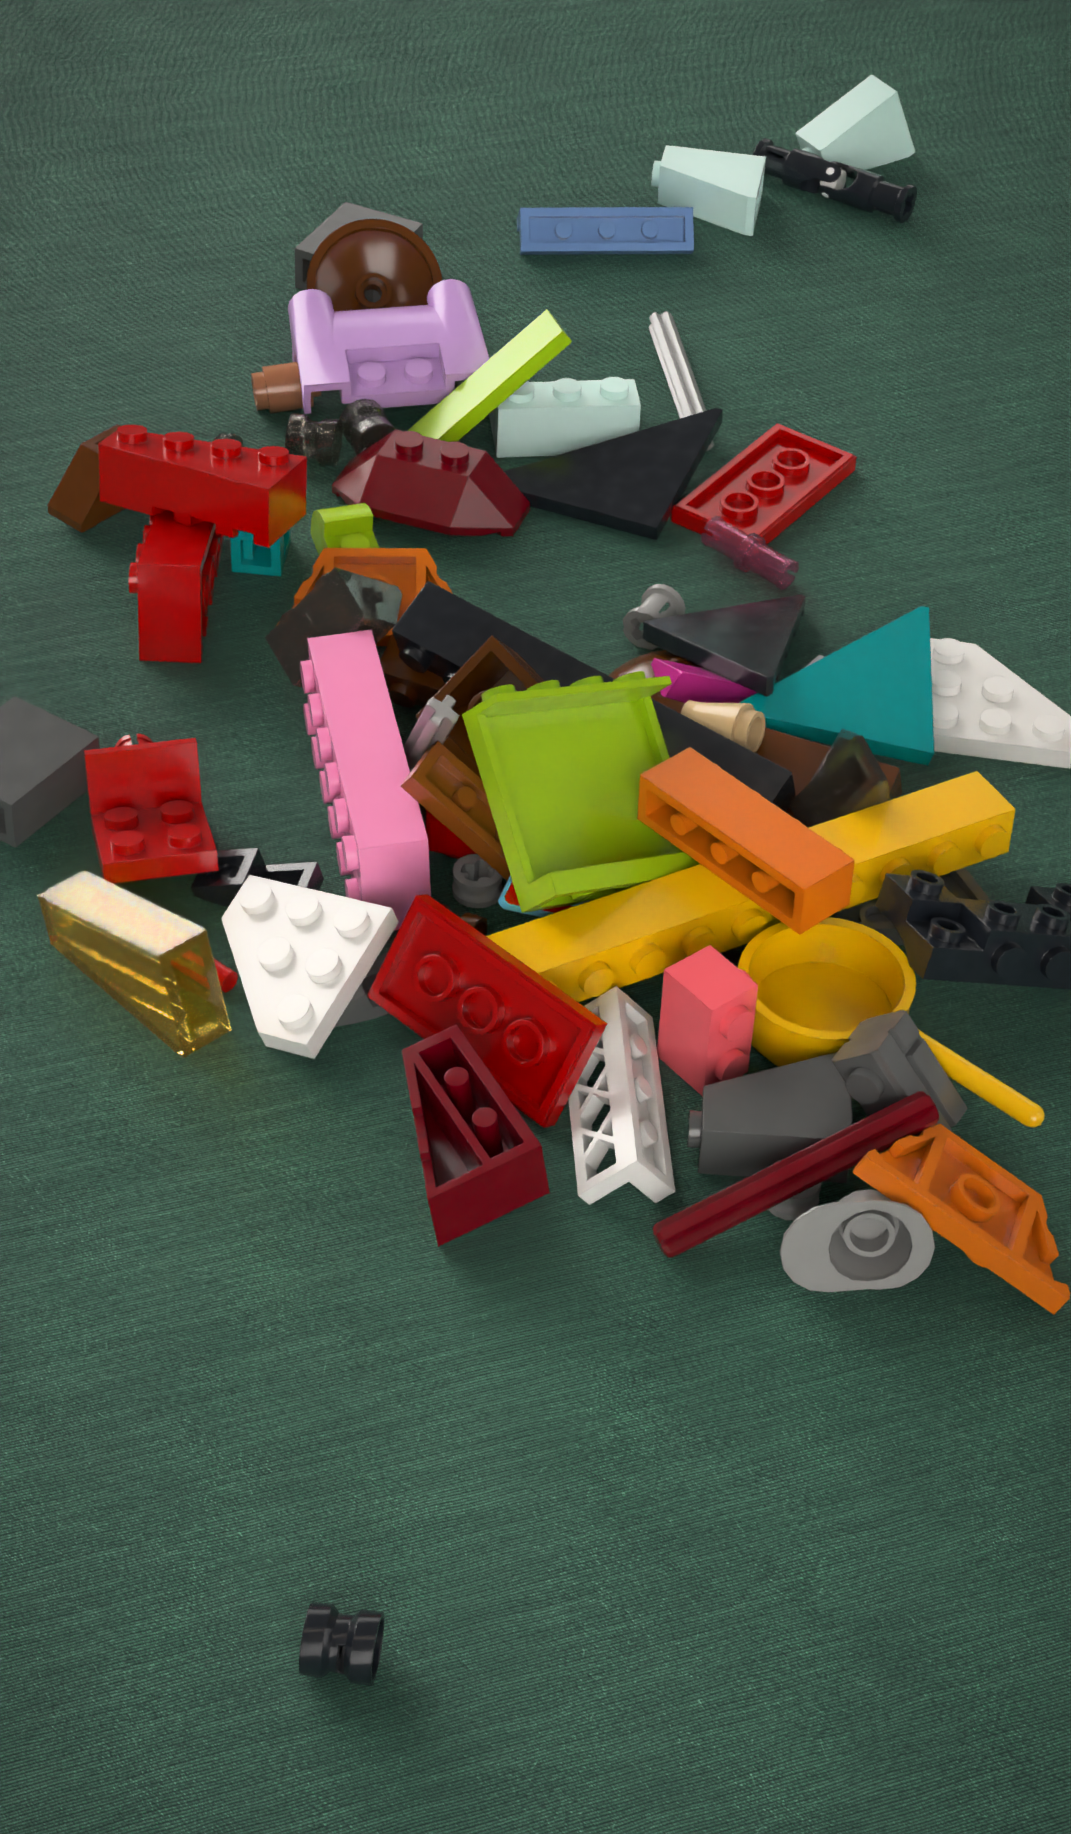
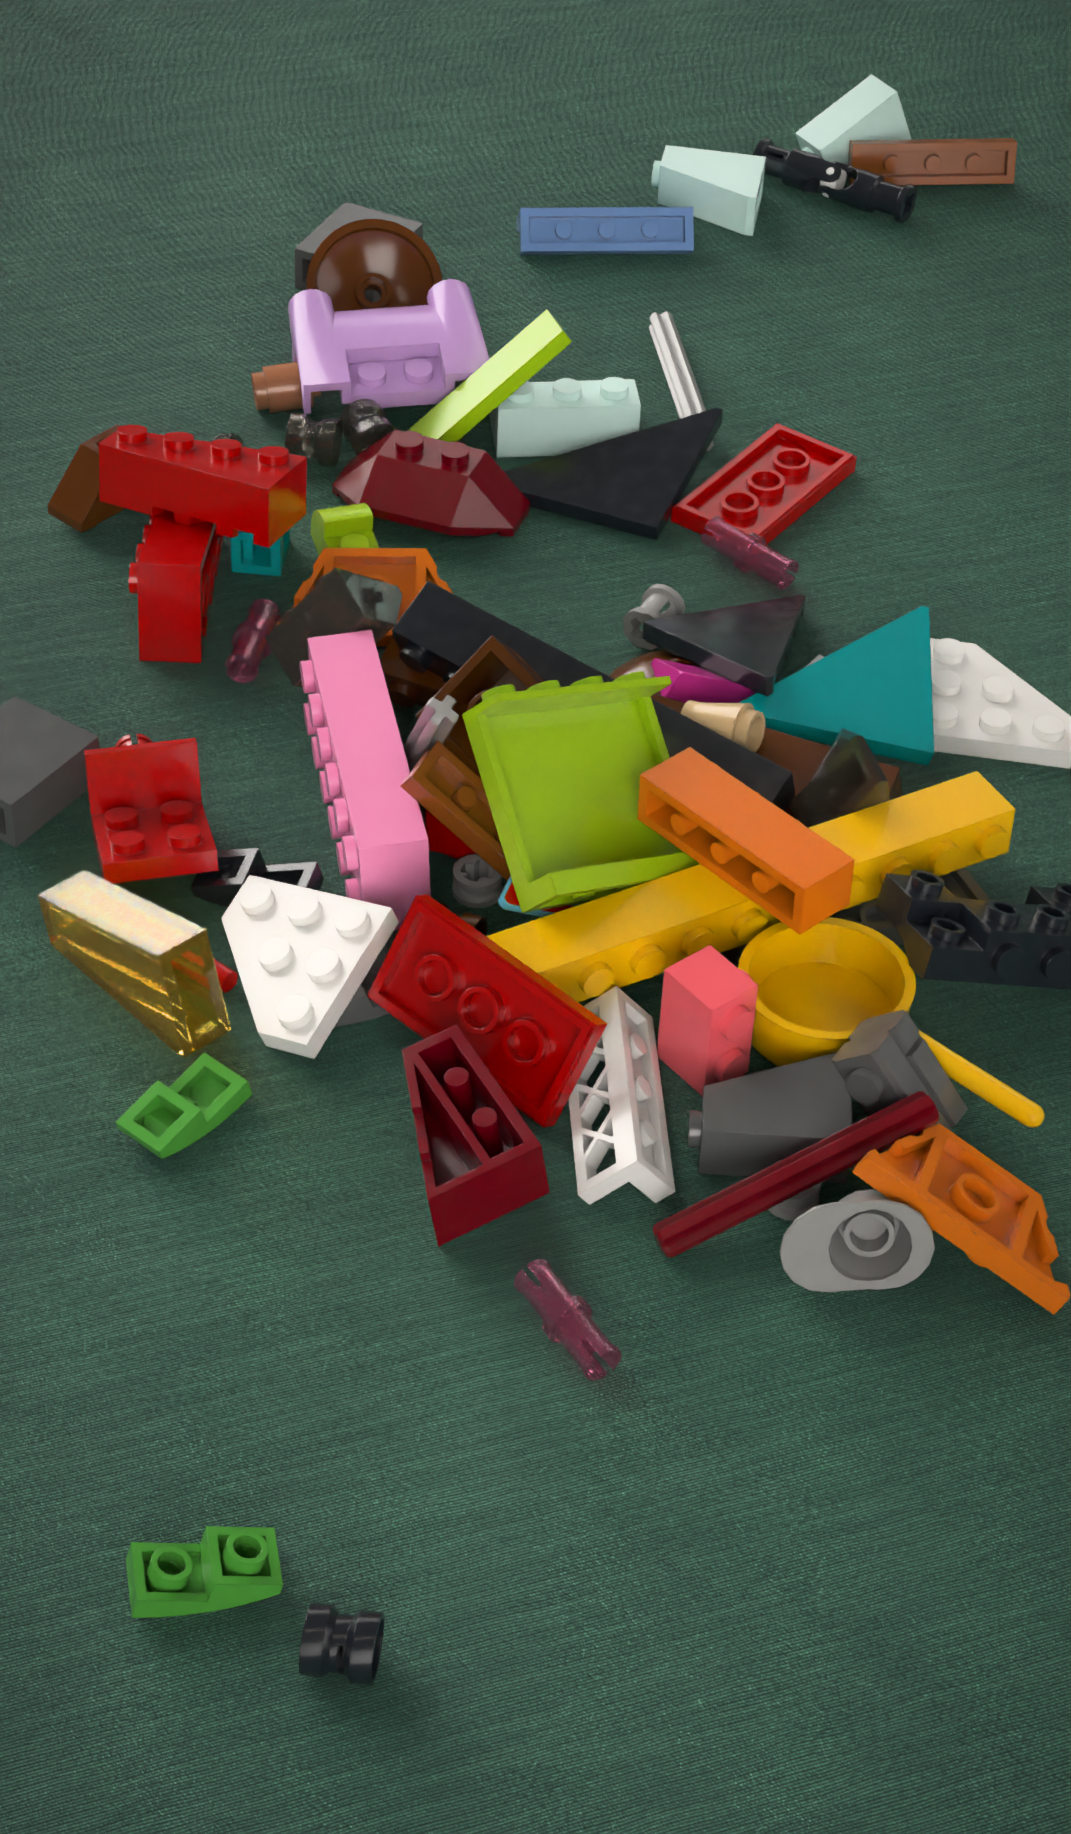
(181, 1114): none -> bright green slope
(193, 1578): none -> bright green slope
(250, 641): none -> clear pink pin
(567, 1319): none -> clear pink pin
(937, 160): none -> dark orange plate

